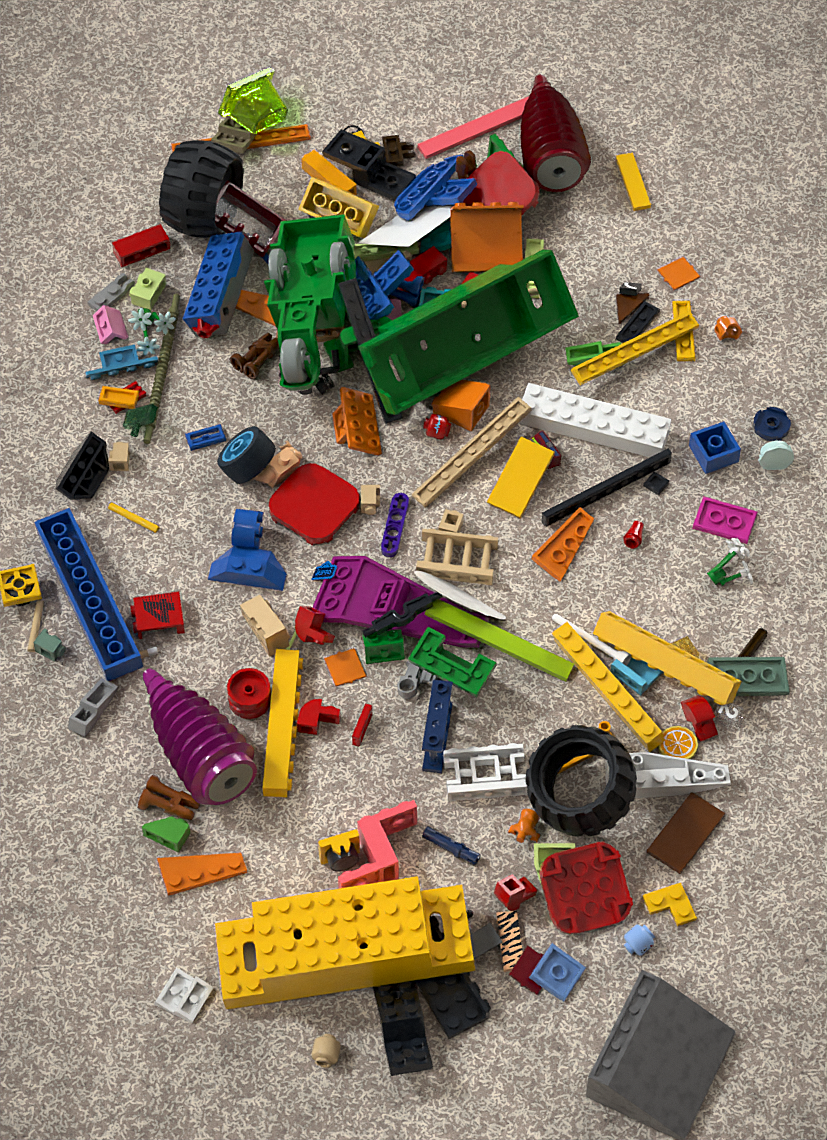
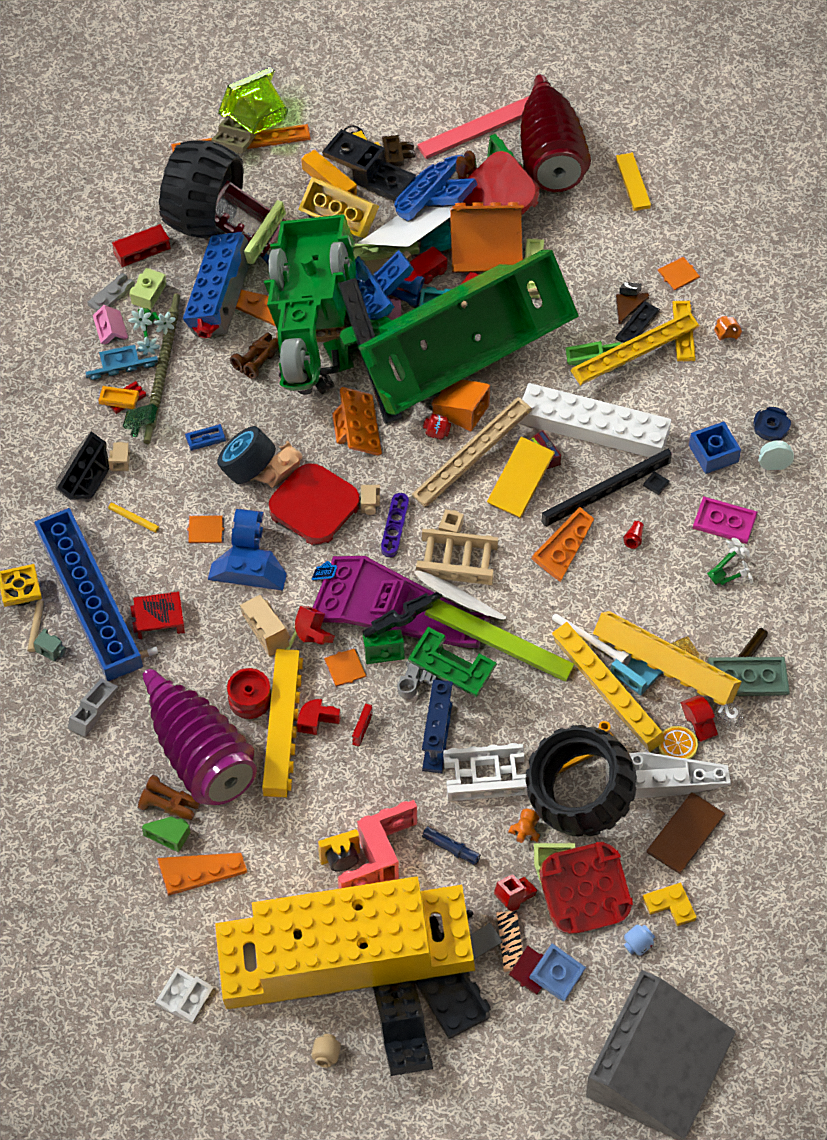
(205, 529): none -> orange piece
(265, 232): none -> yellowish green tile

